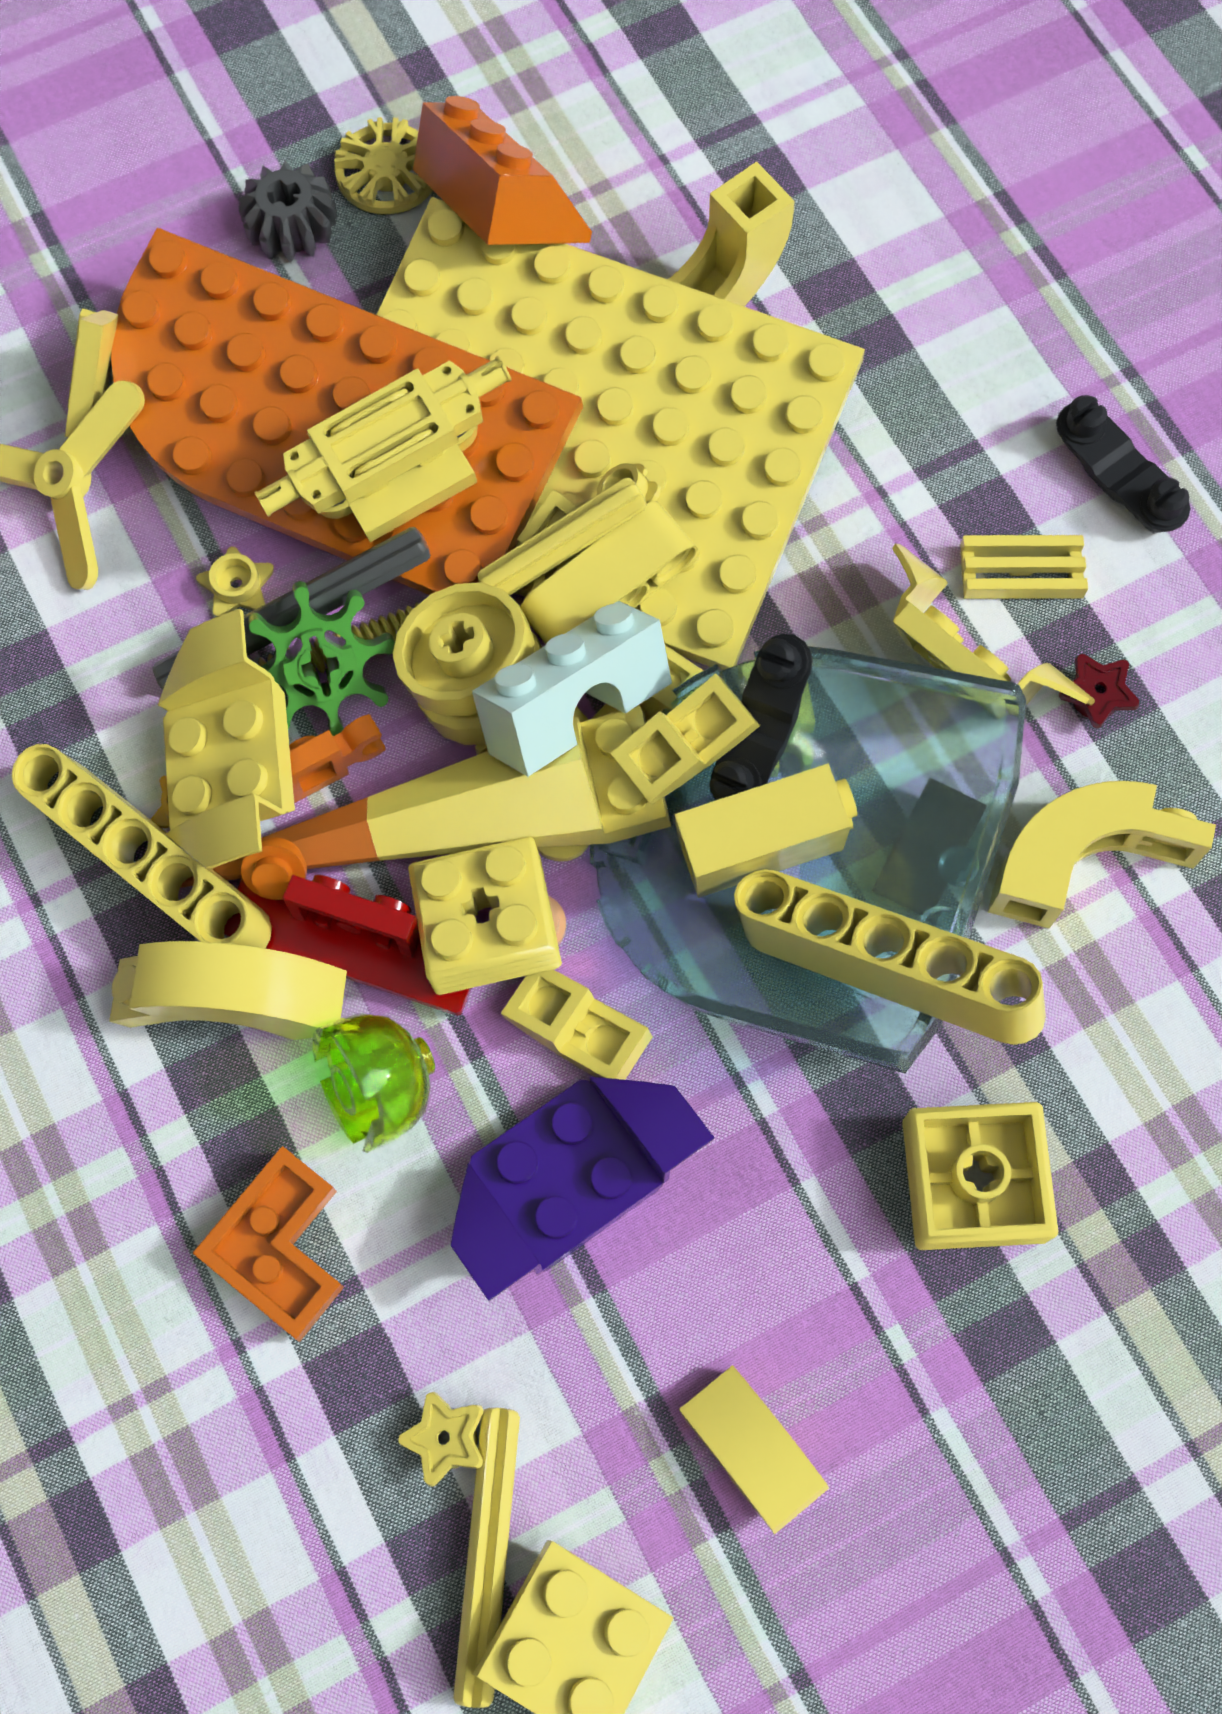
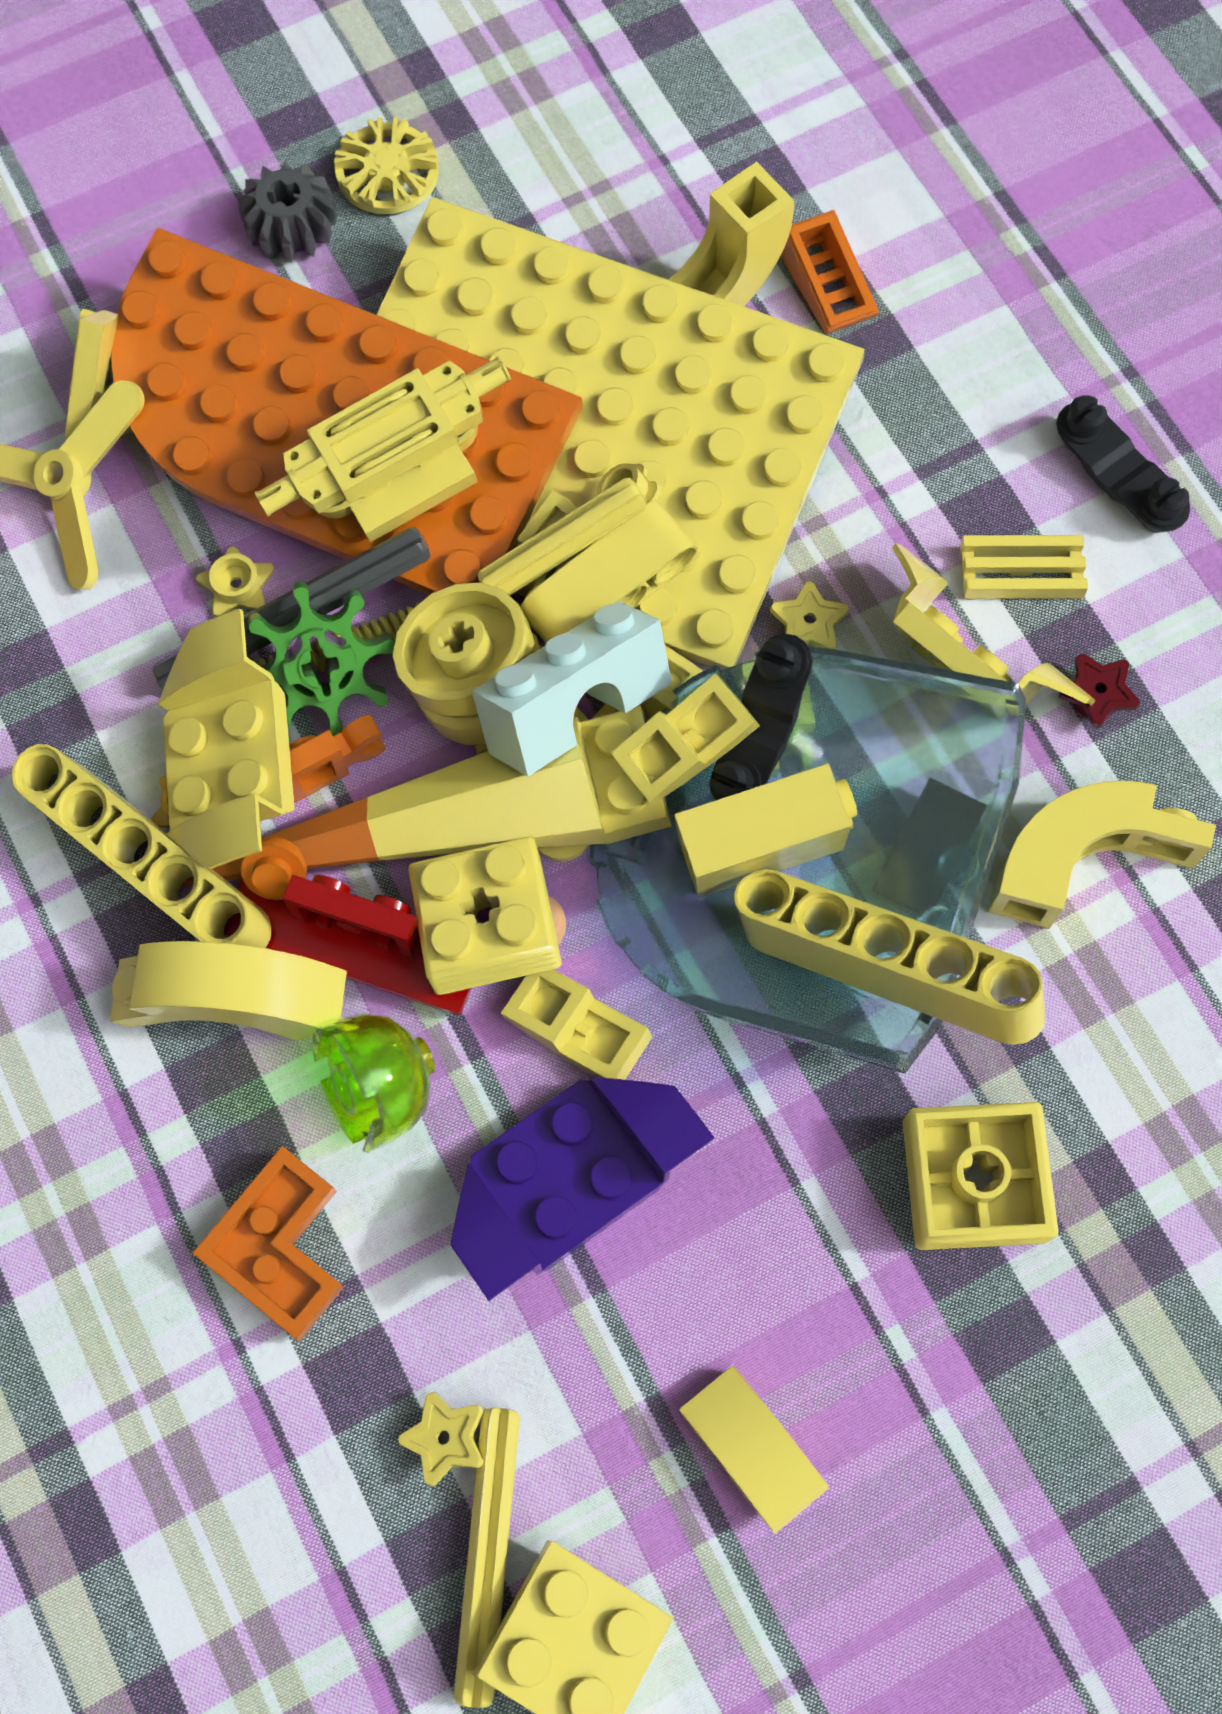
(492, 178): orange slope -> none
(810, 602): none -> light yellow plate
(828, 232): none -> orange slope

